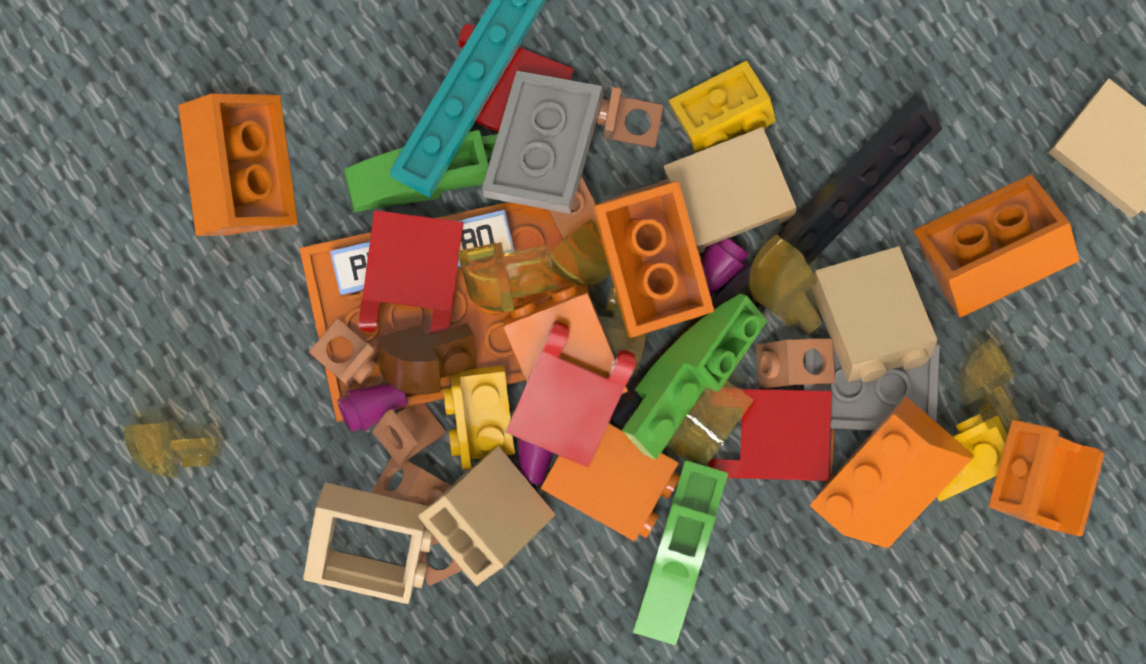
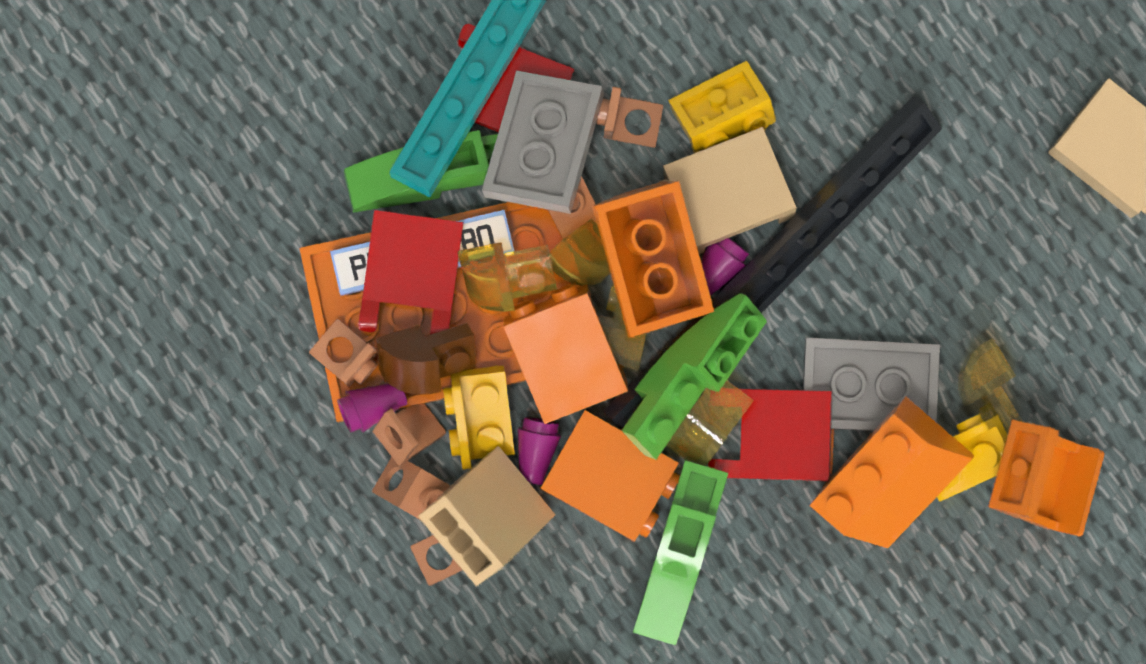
(157, 450): clear yellow brick -> none
(237, 164): orange slope -> none
(361, 573): tan window -> none
(567, 404): flag -> none
(780, 282): clear yellow brick -> none
(782, 363): nougat bracket -> none
(874, 315): tan brick -> none
(997, 245): orange slope -> none

